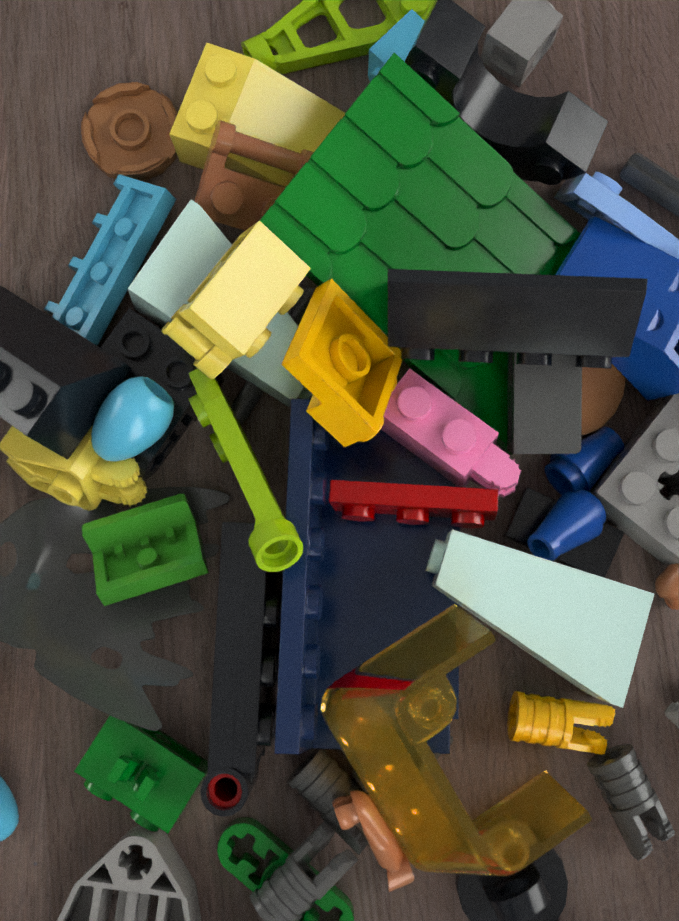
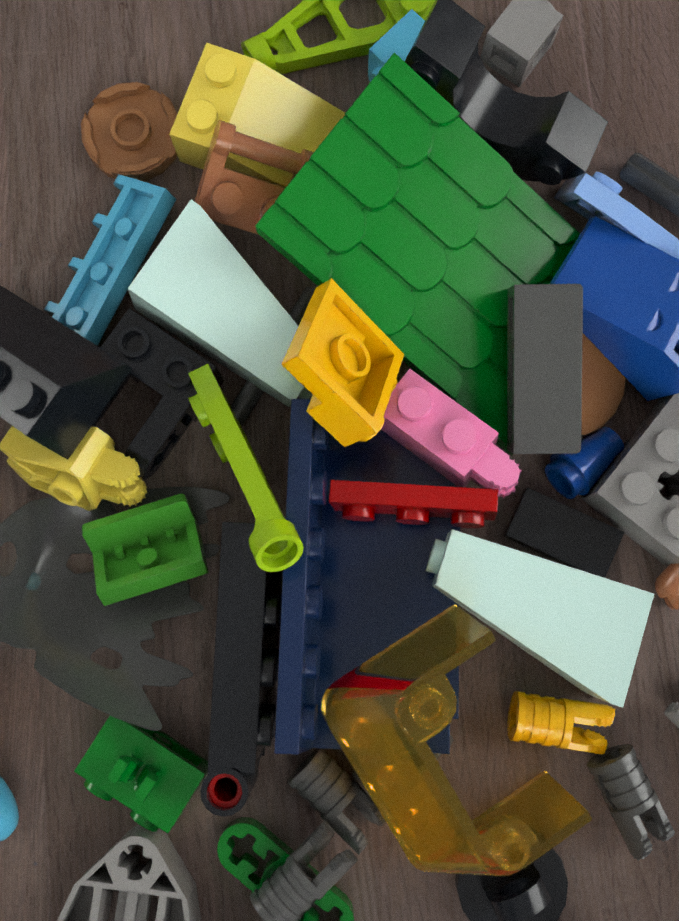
(131, 419): medium azure animal -> none
(238, 301): light yellow hinge -> none
(360, 808): nougat arm -> none
(514, 315): black slope -> none
(570, 523): blue cone -> none

